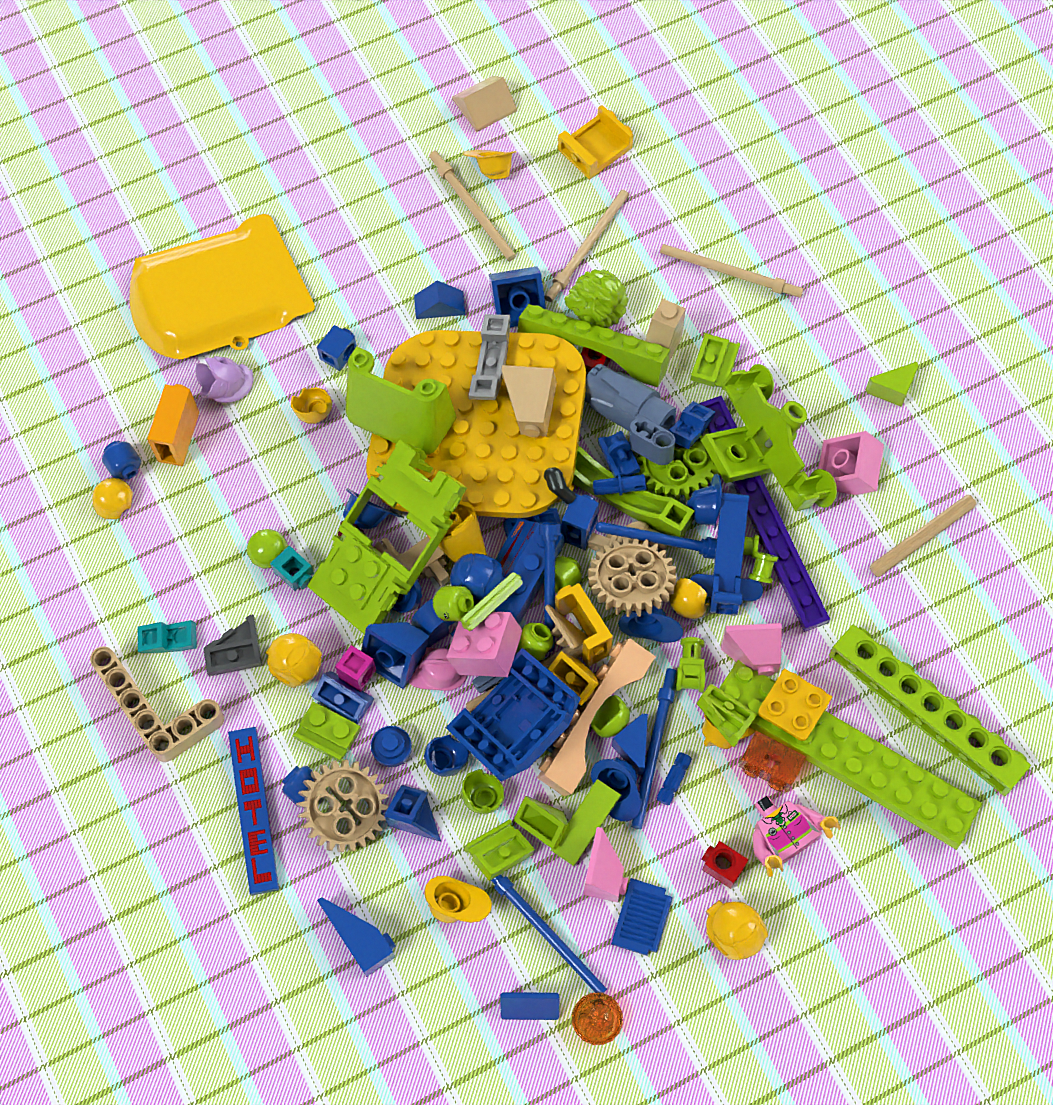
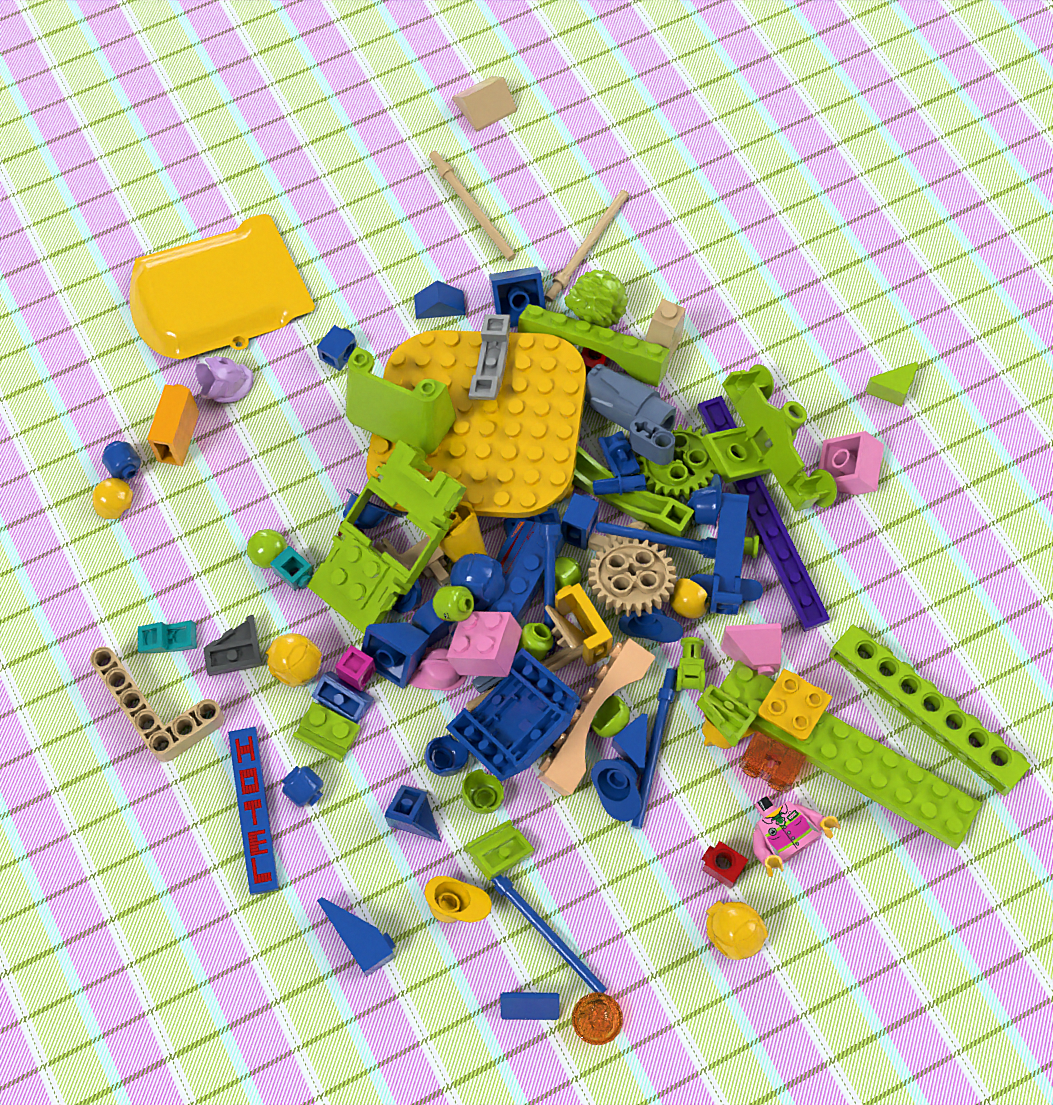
(312, 405): yellow hair -> none
(325, 823): tan gear -> none
(391, 746): blue plate -> none
(491, 601): lime axle -> none
(492, 163): yellow piece -> none
(531, 397): tan slope -> none
(541, 821): lime slope -> none
(557, 485): pearl dark grey arm -> none
(574, 675): yellow slope -> none
(586, 819): lime tile -> none
(596, 143): yellow panel -> none
(605, 870): bright pink slope -> none
(642, 918): blue window -> none
(674, 778): blue axle -> none
(692, 424): blue slope -> none
(714, 361): lime plate -> none
(763, 567): lime bush -> none
(777, 285): tan bar -> none
(922, 535): tan axle -> none

